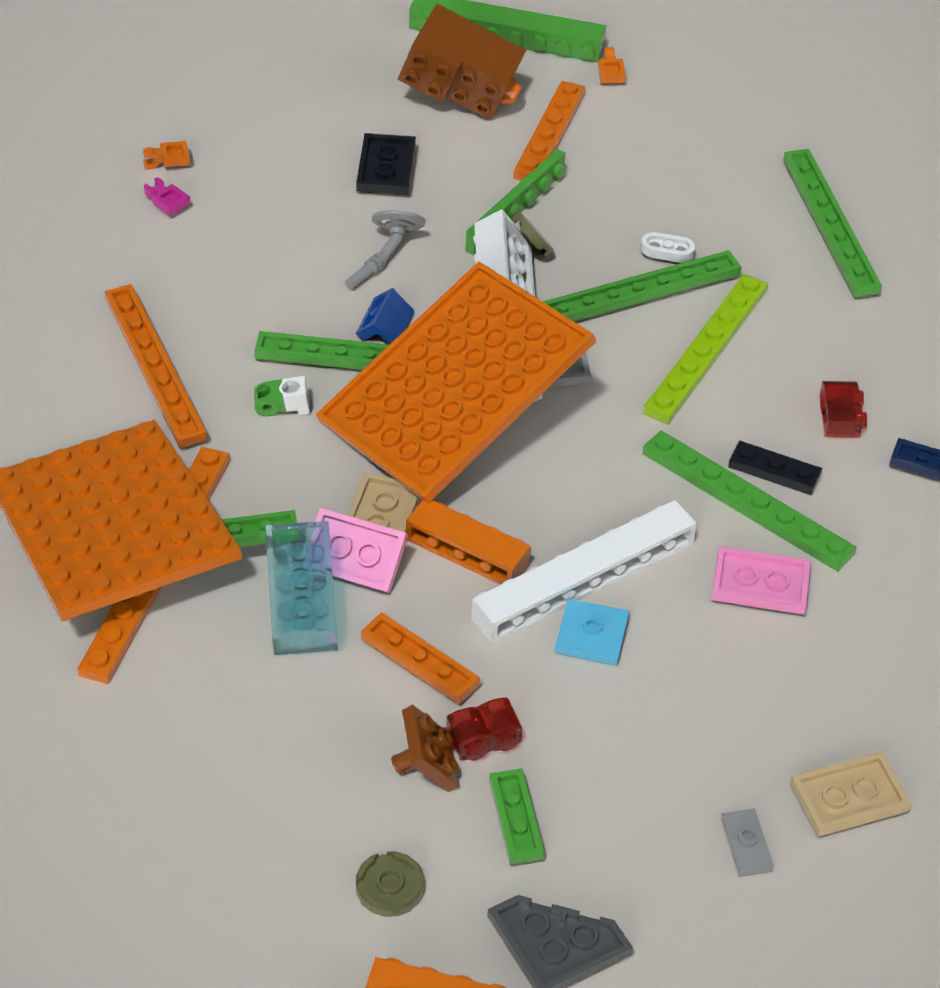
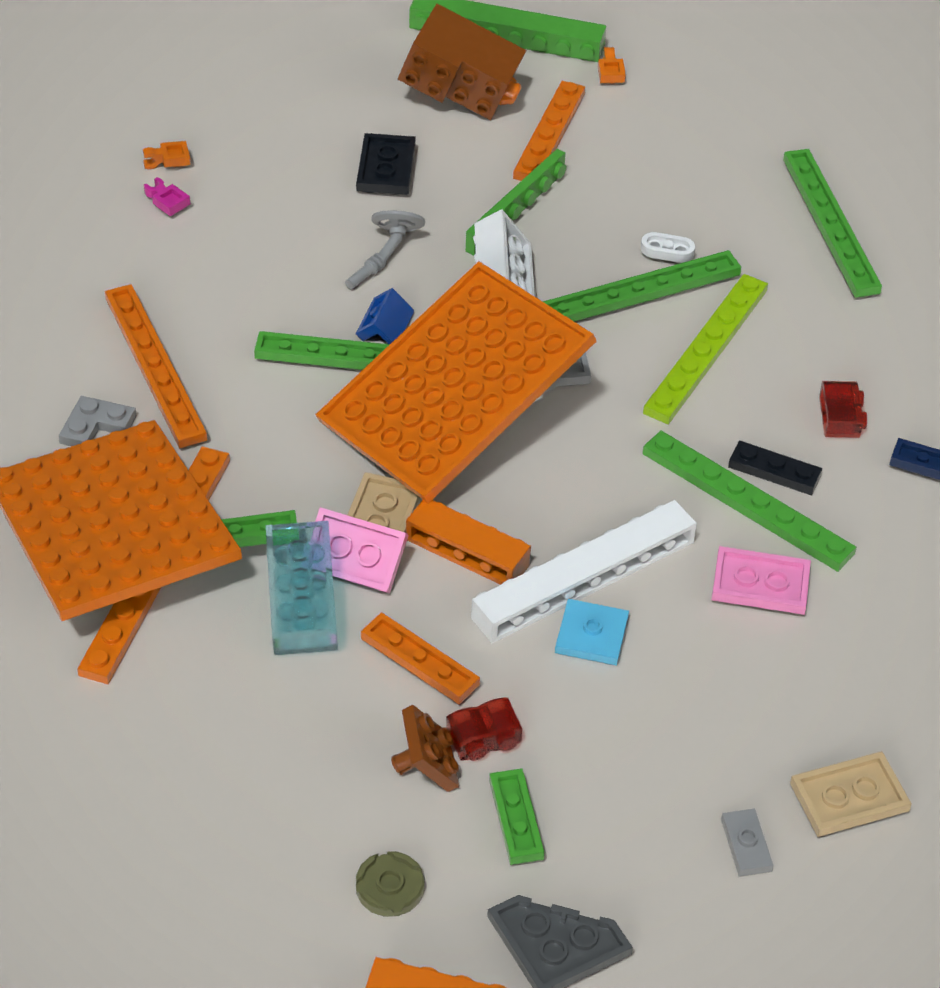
(94, 415): none -> light grey plate
(282, 396): leg -> none
(532, 234): olive tile -> none

